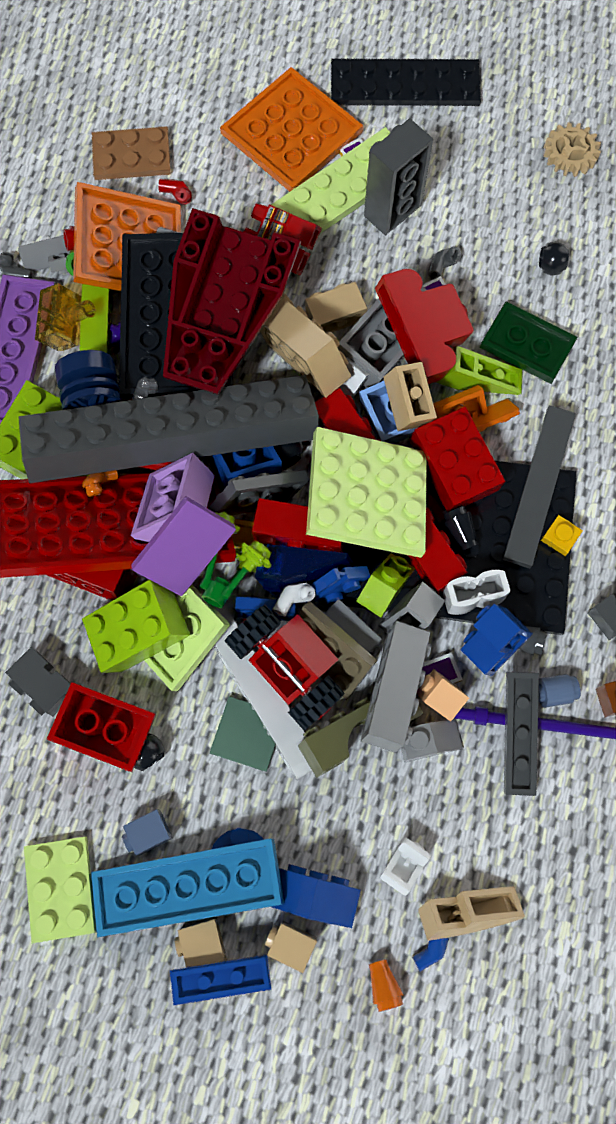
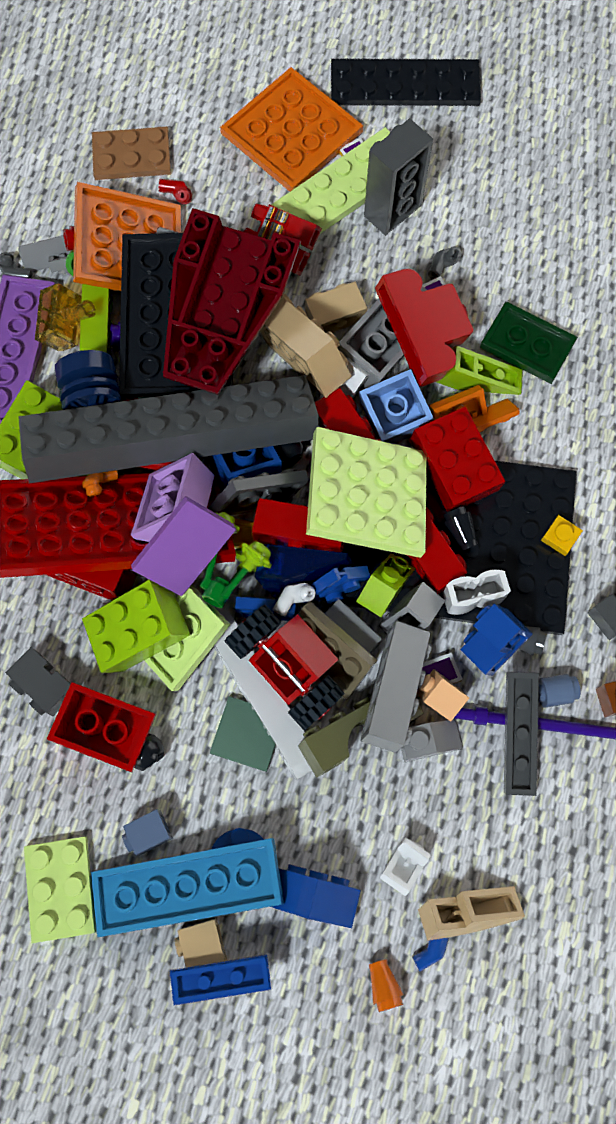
(144, 387): clear arm -> none
(290, 945): tan brick -> none
(409, 396): tan brick -> none
(539, 487): dark grey tile -> none
(553, 258): black piece -> none
(572, 149): tan gear -> none

